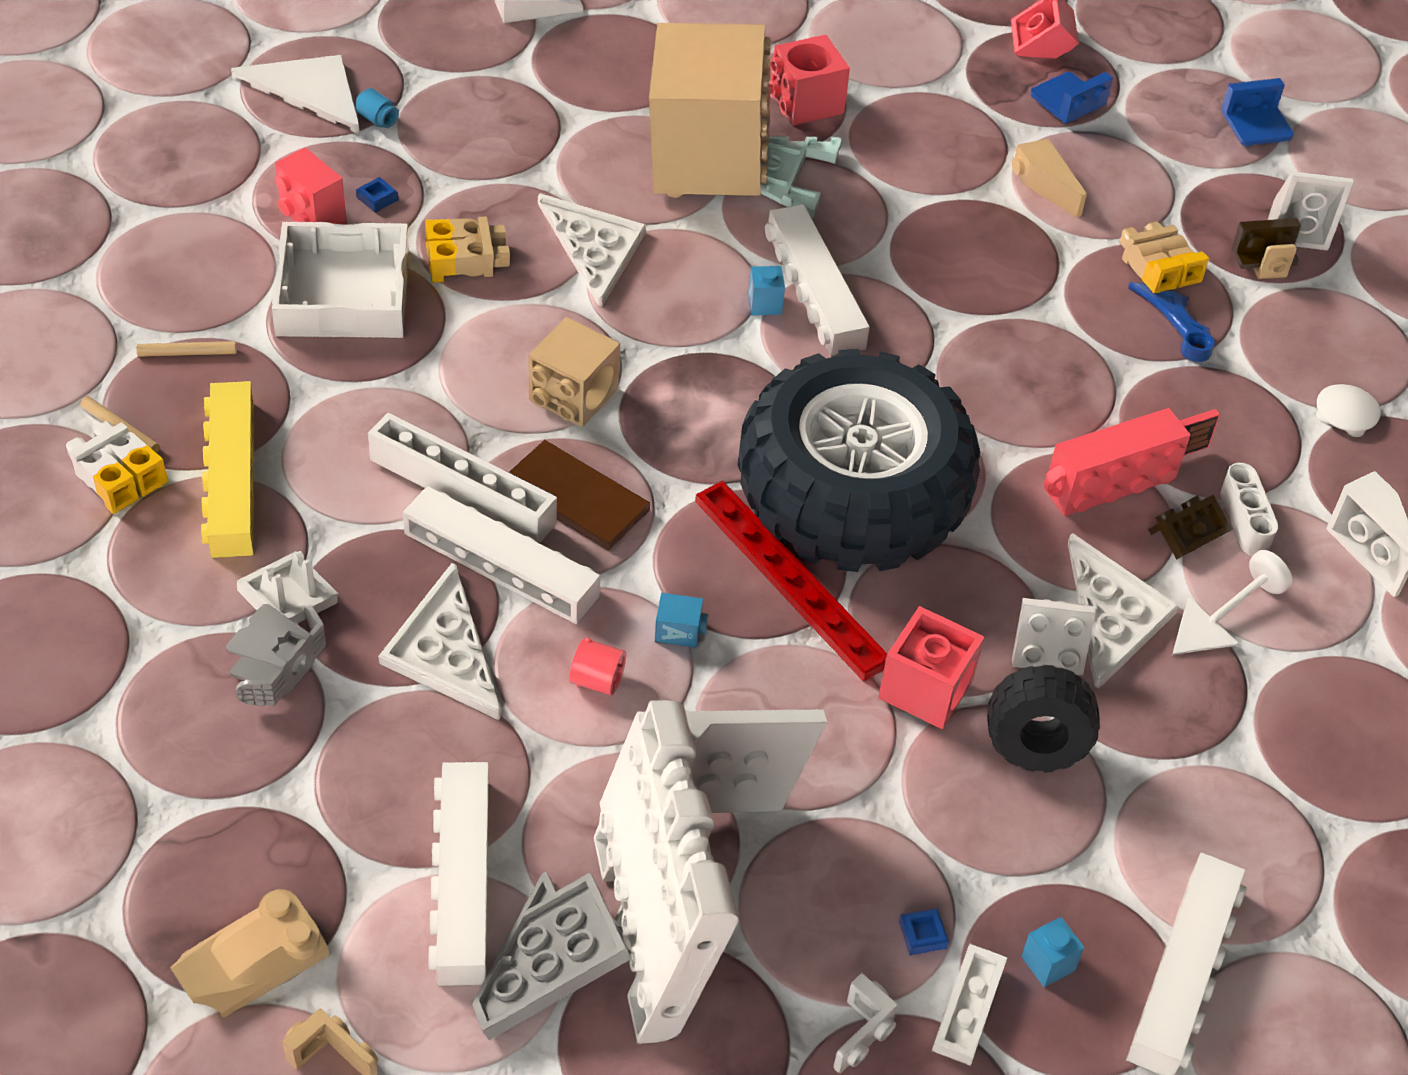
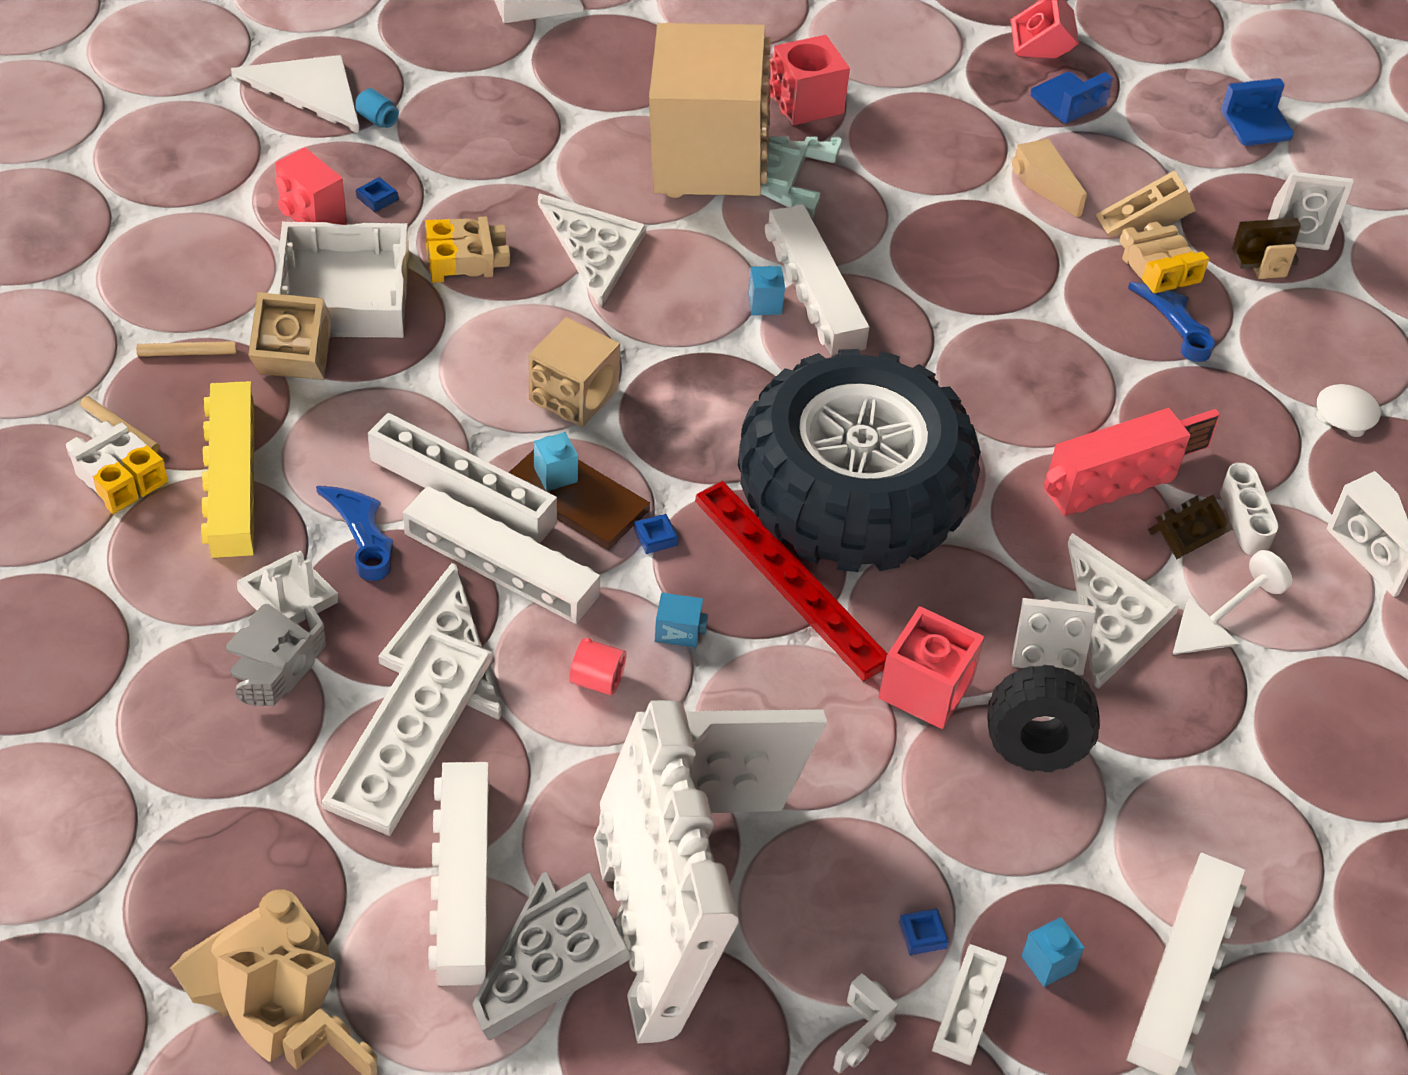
(272, 993): none -> tan brick
(290, 336): none -> tan brick
(359, 514): none -> blue piece
(407, 731): none -> white tile
(555, 461): none -> medium azure brick
(656, 533): none -> blue tile
(1160, 201): none -> tan slope

